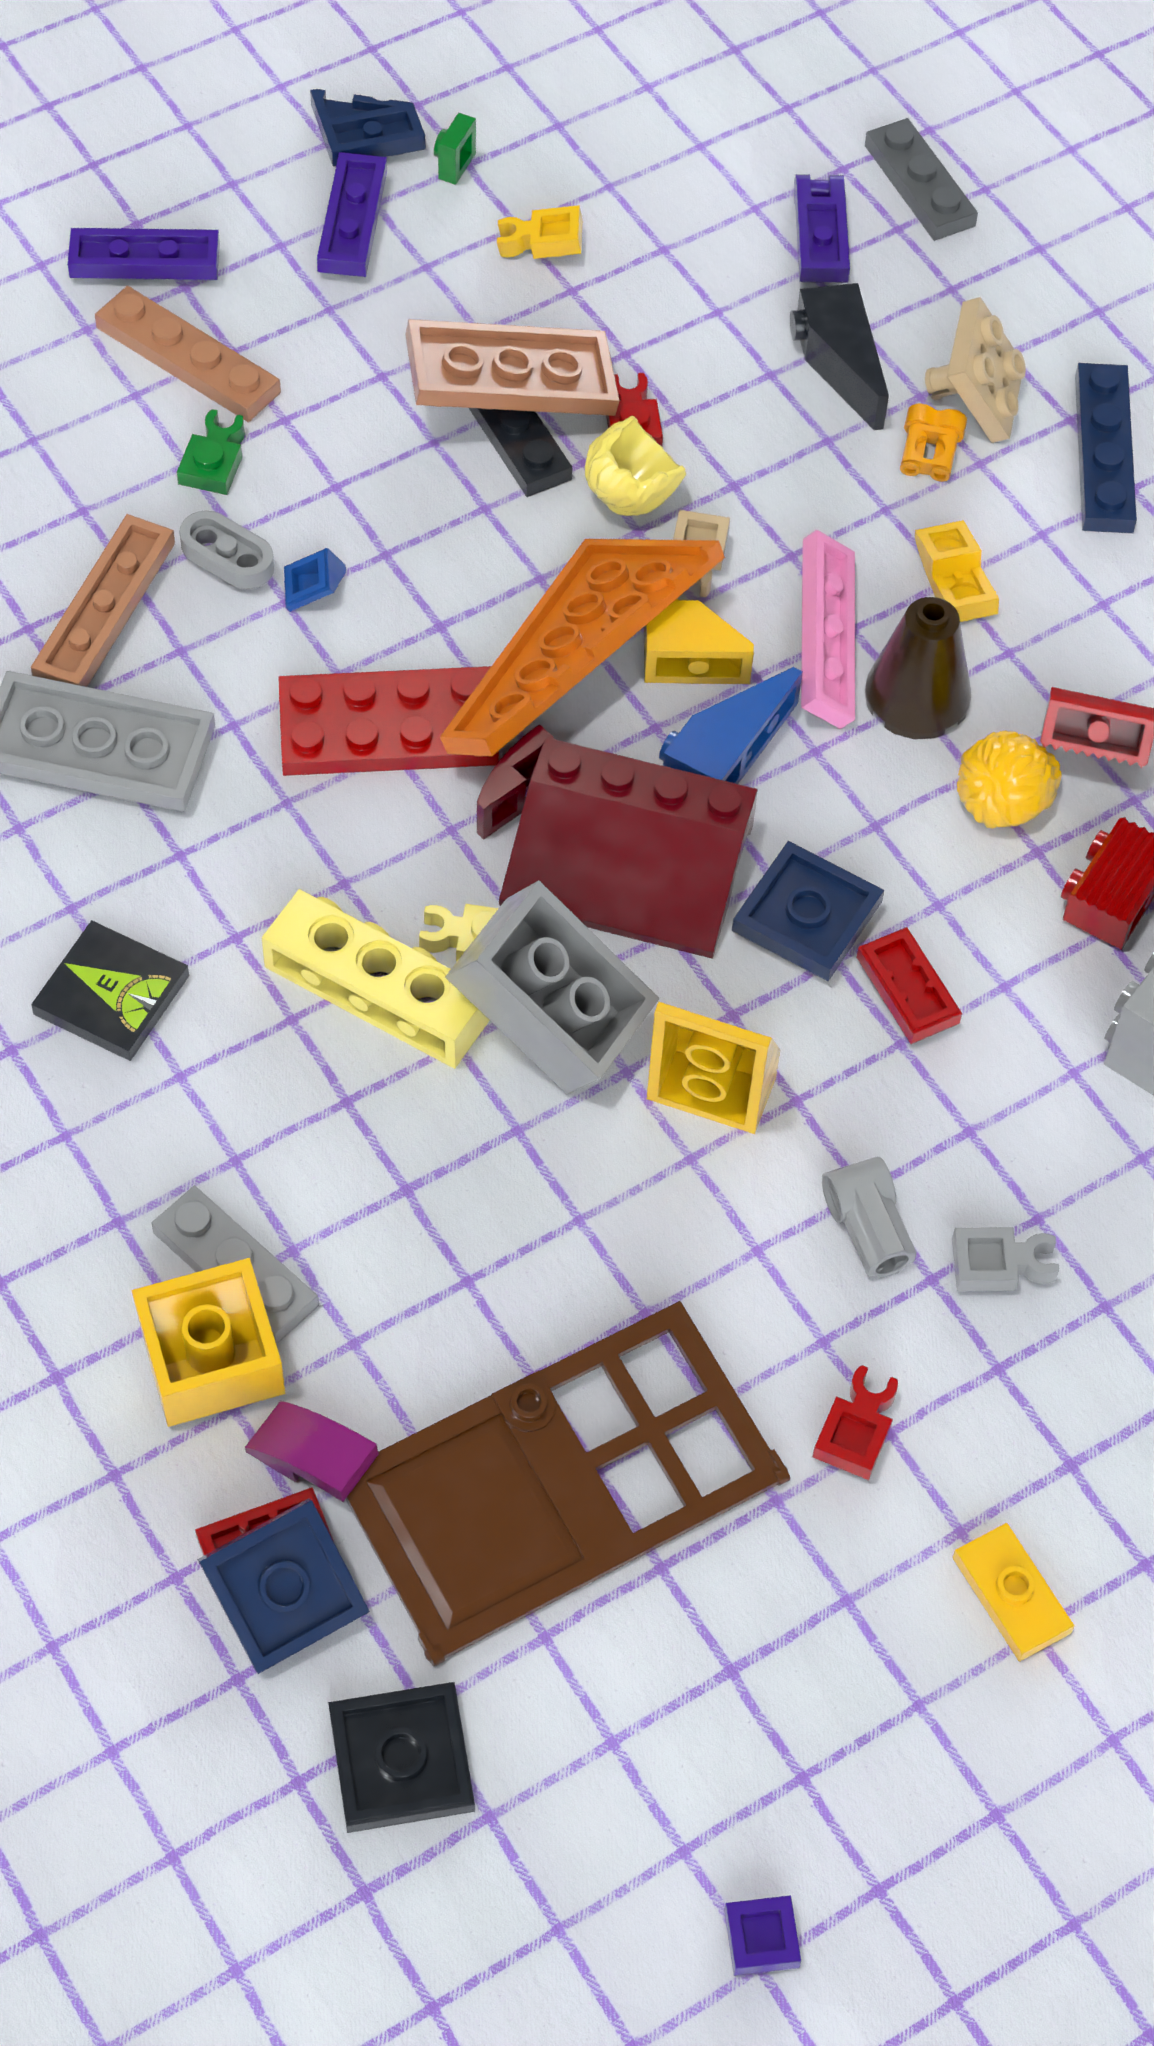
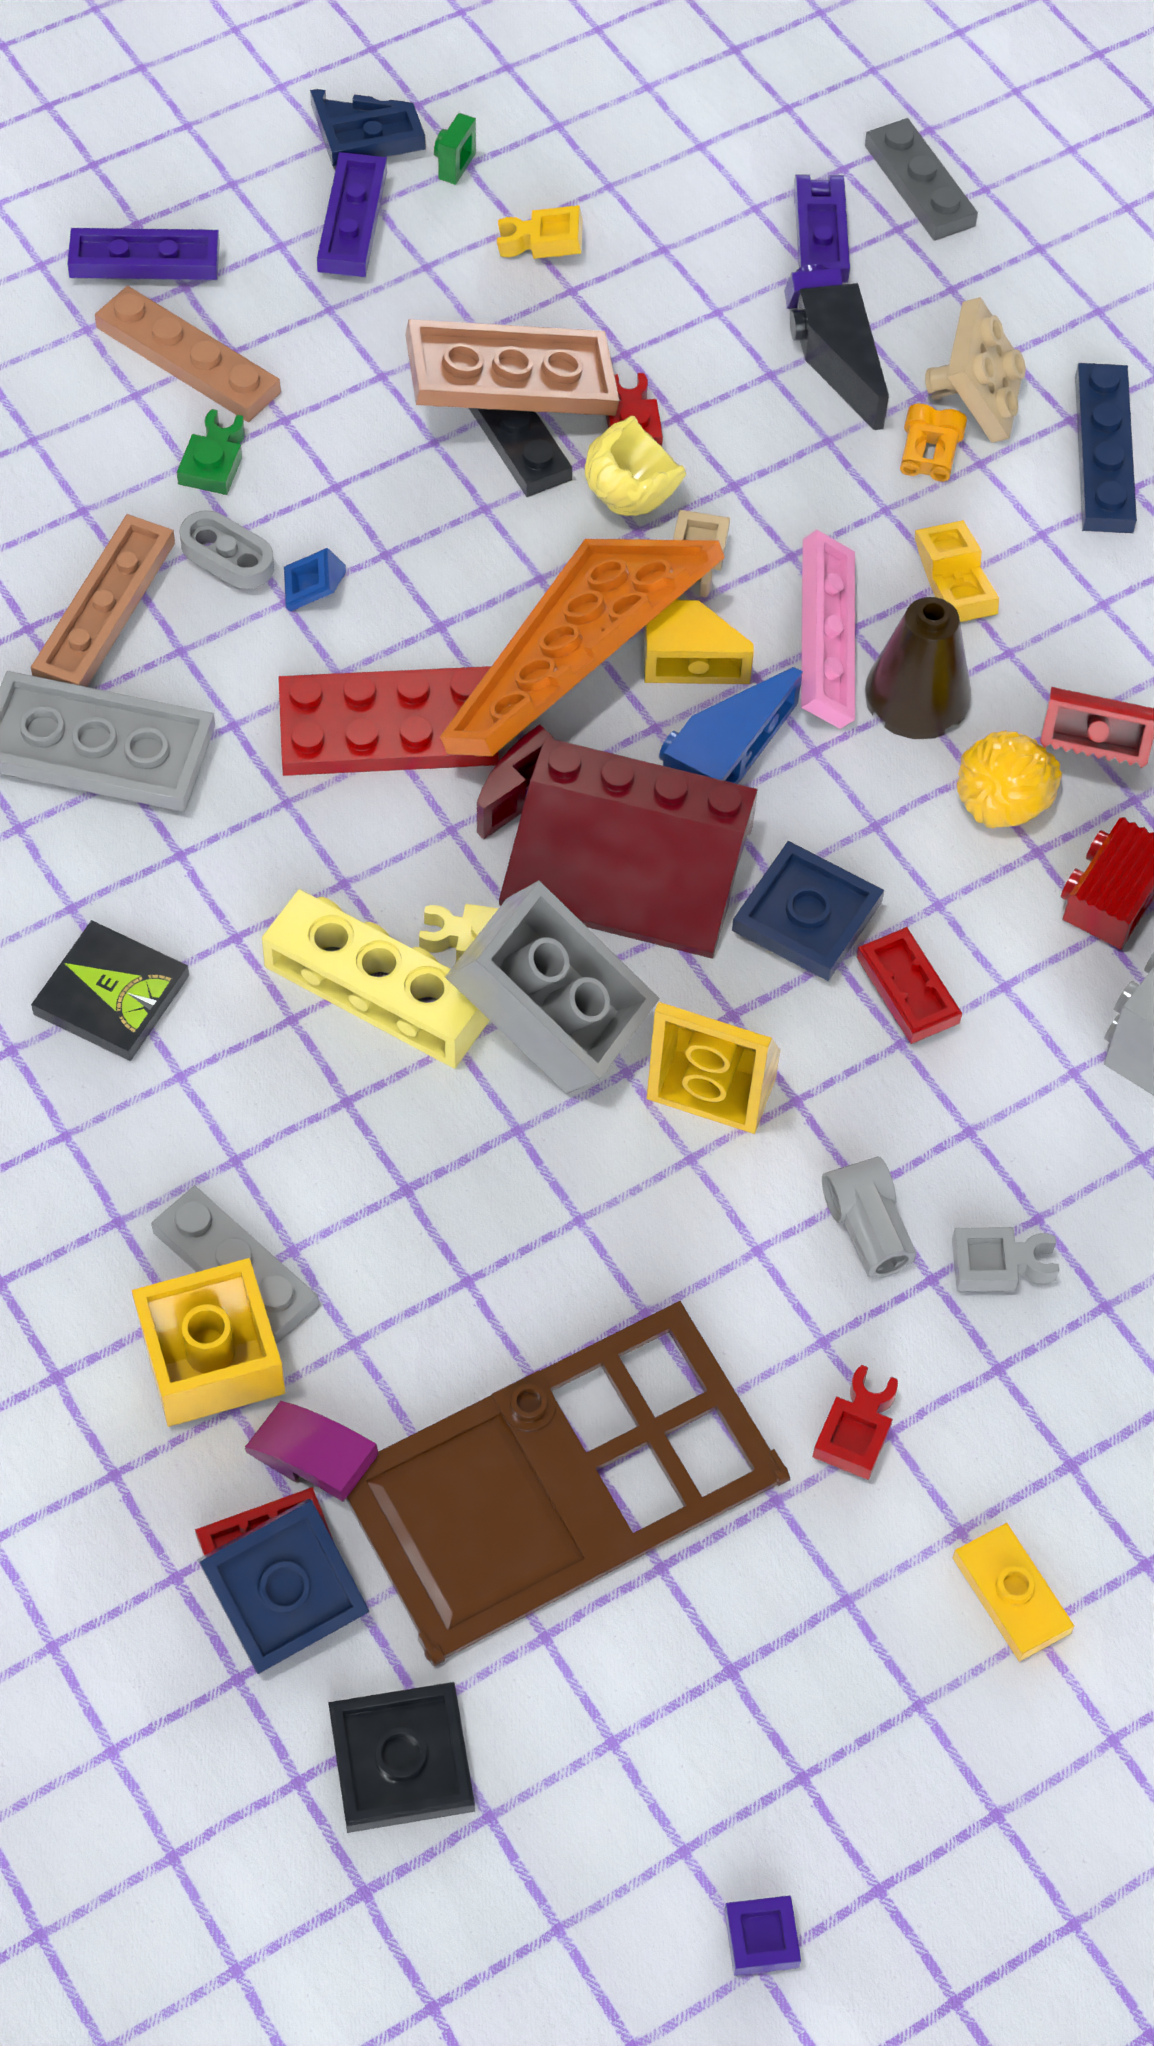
(808, 277): none -> dark purple plate

